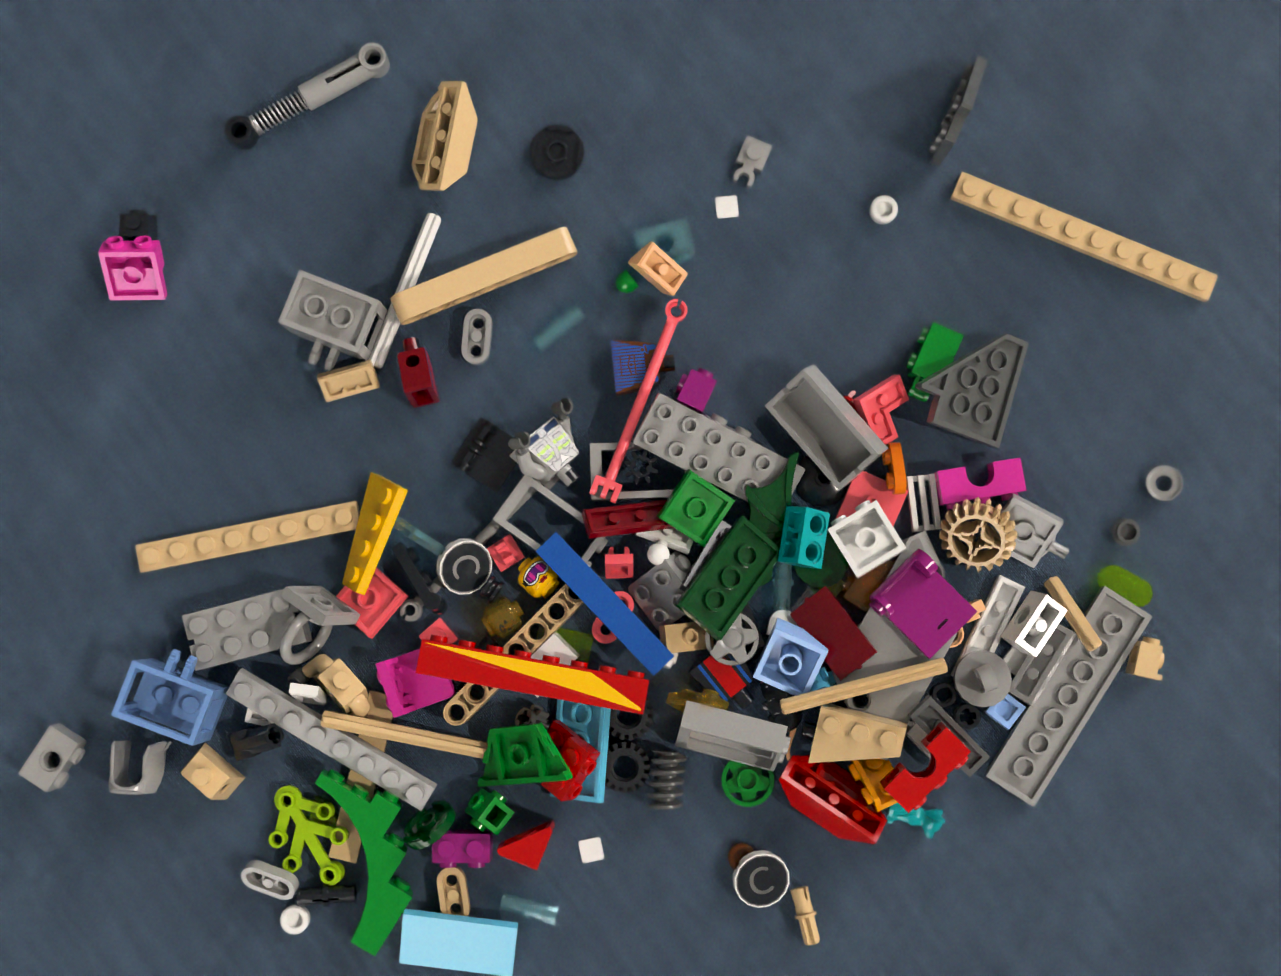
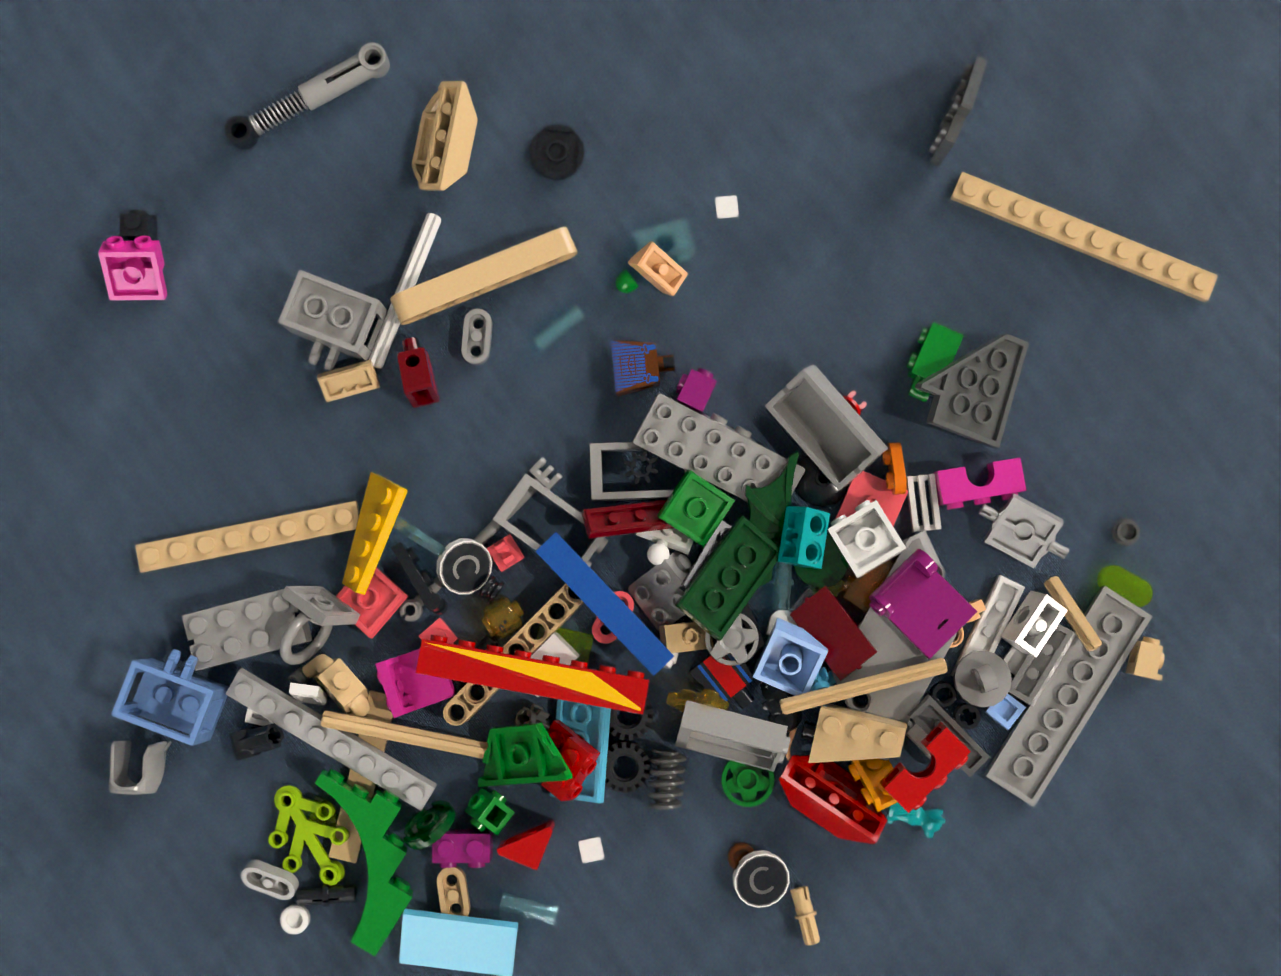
(39, 767): light grey brick -> none
(211, 772): tan torso -> none
(486, 455): black hinge -> none
(537, 577): yellow head -> none
(549, 448): torso -> none
(608, 482): coral hinge -> none
(618, 565): coral tile -> none
(752, 158): light grey plate -> none
(877, 403): coral plate -> none
(883, 209): white tile -> none
(998, 544): tan gear -> none
(1170, 472): light grey piece -> none

